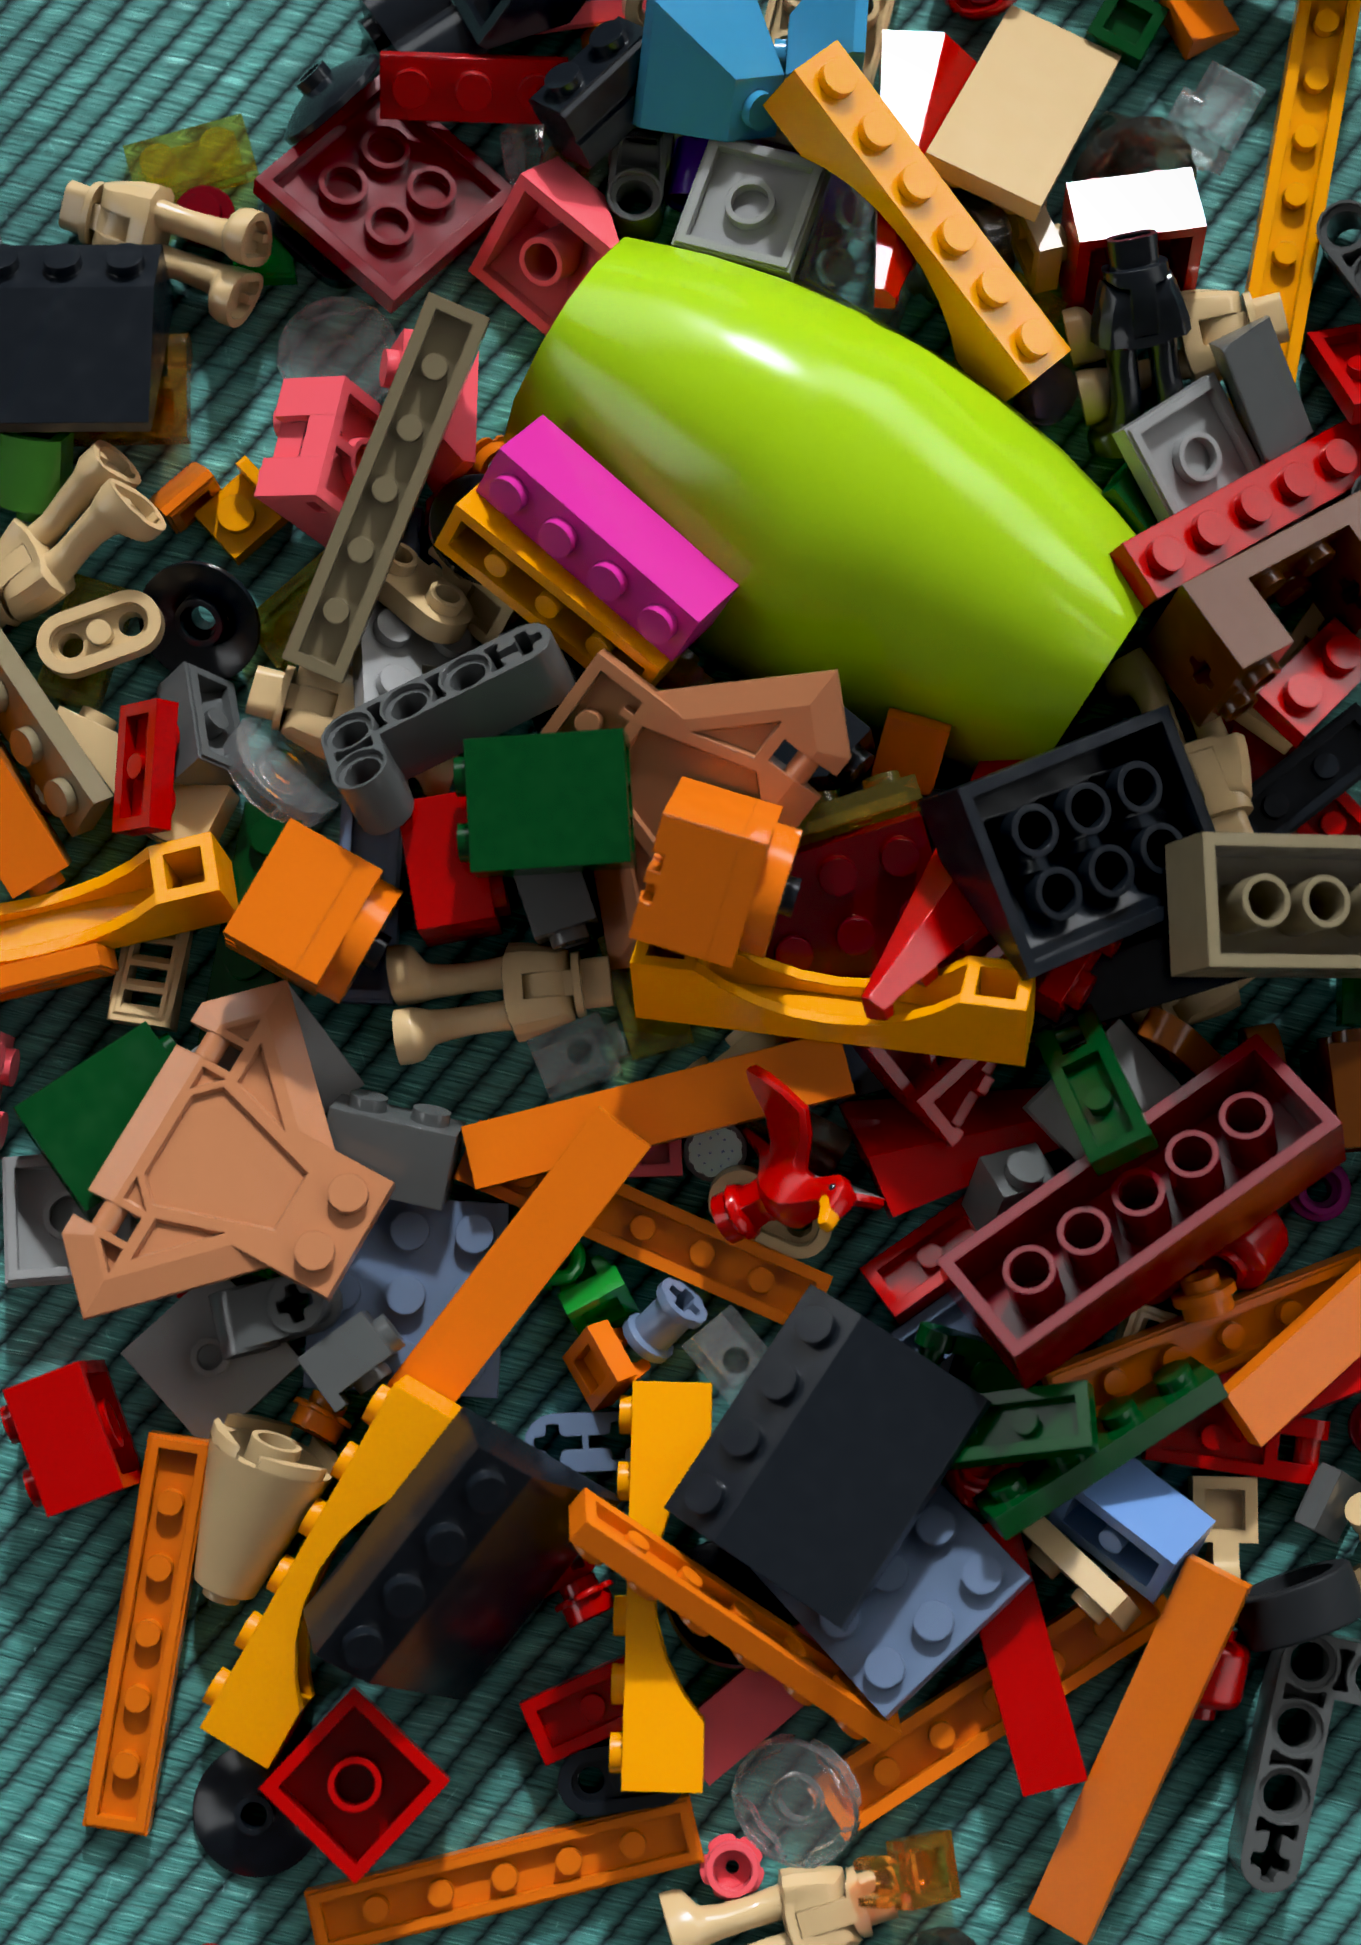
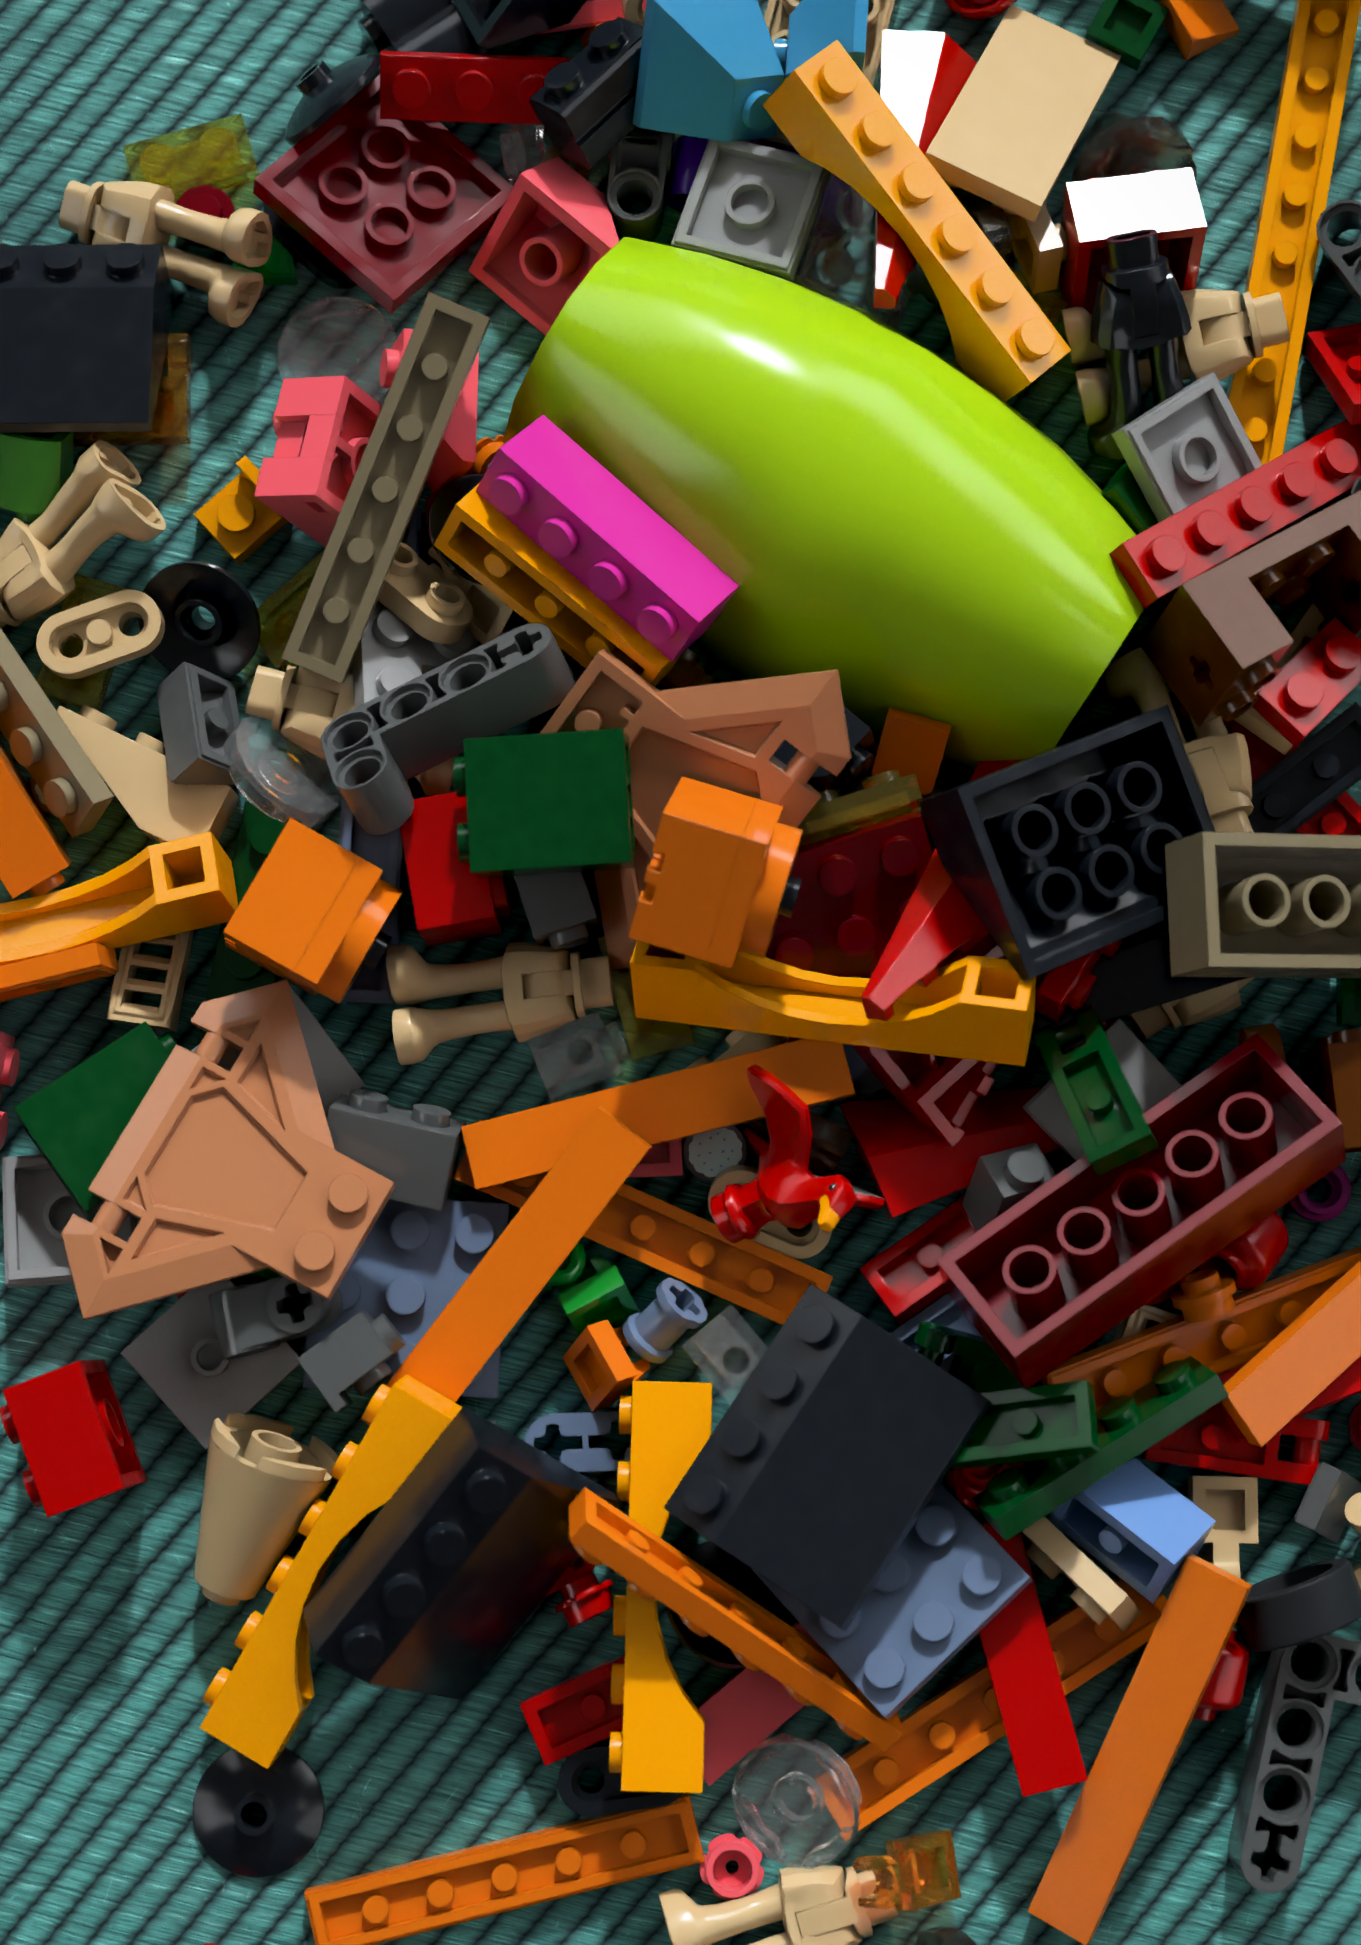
(145, 767): red plate -> none
(148, 1636): orange tile -> none
(185, 496): orange slope -> none
(319, 1419): orange plate -> none
(355, 1784): red brick -> none
(1049, 396): tile -> none
(1176, 1044): dark orange beam -> none
(1216, 115): clear brick -> none
(1261, 388): dark grey slope -> none

